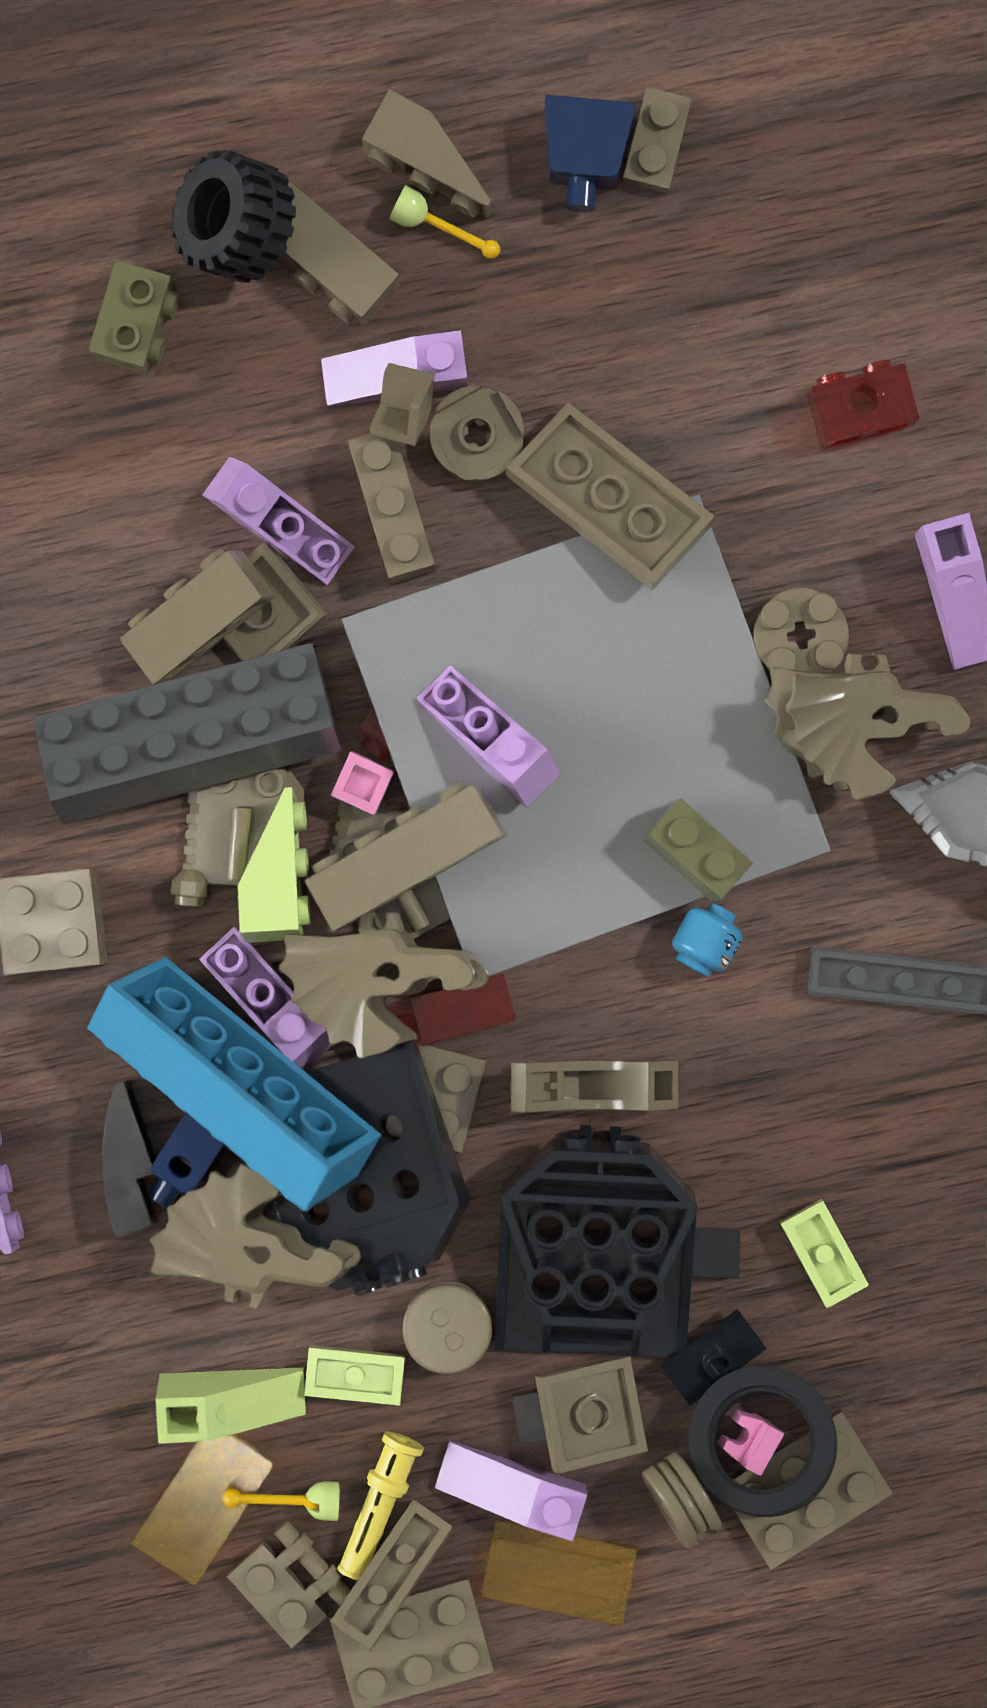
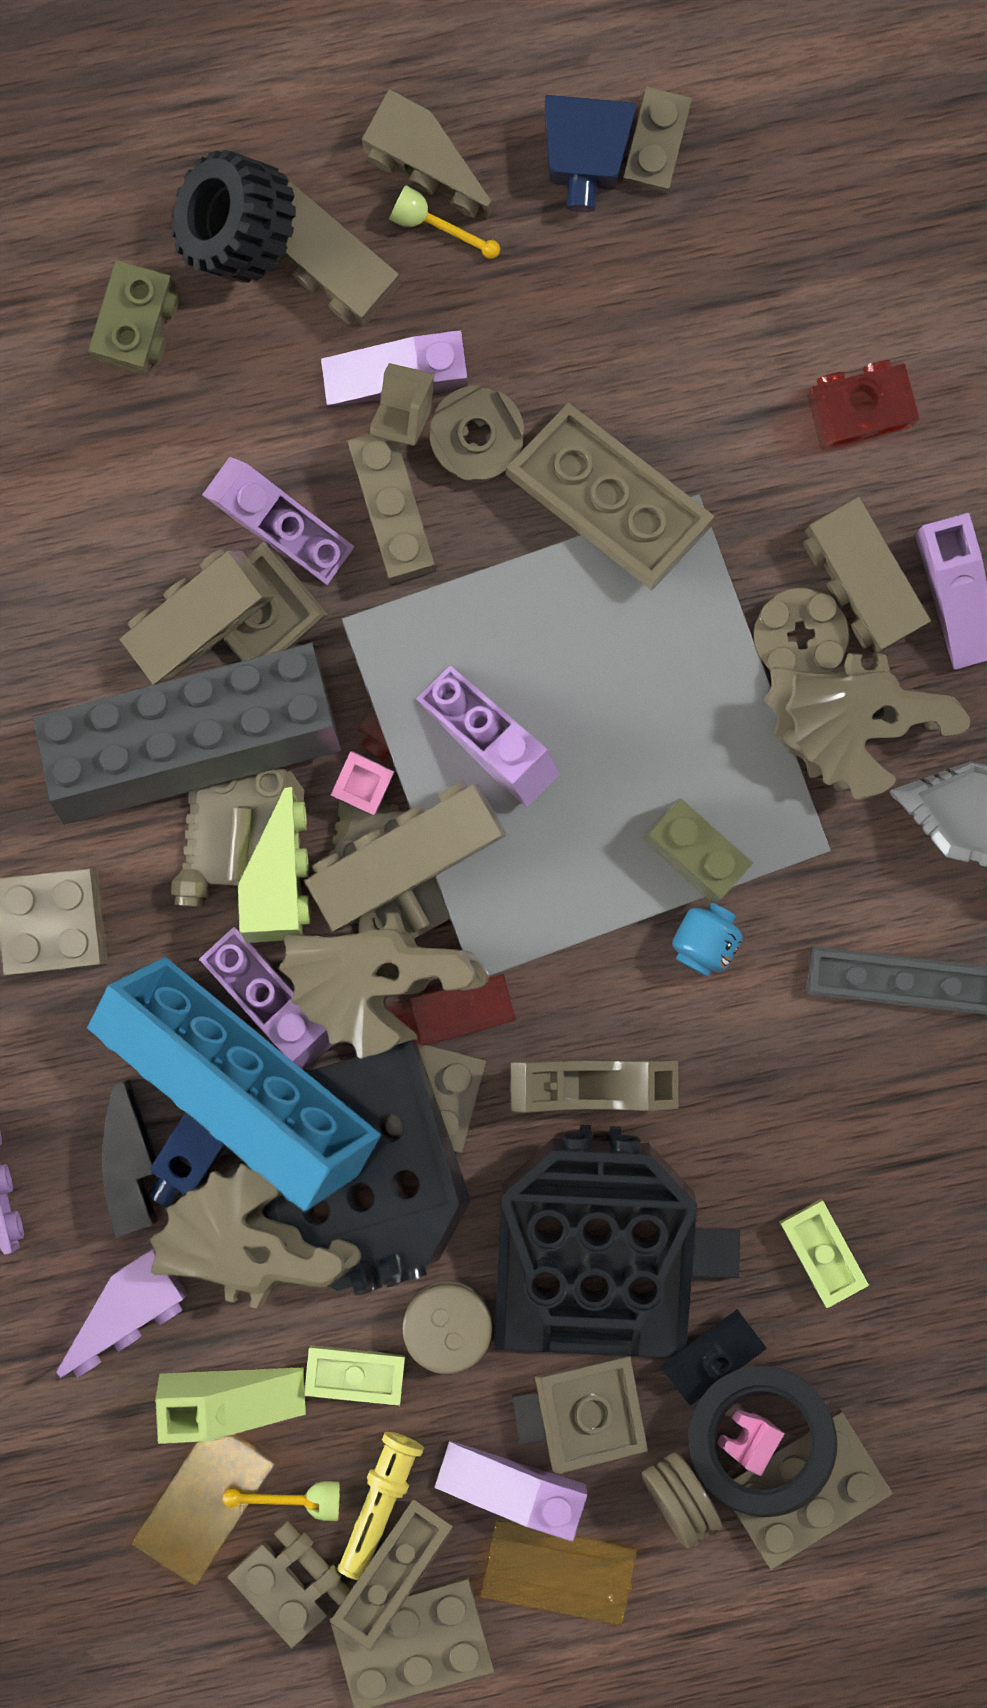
(126, 1303): none -> lavender slope
(865, 576): none -> dark tan brick

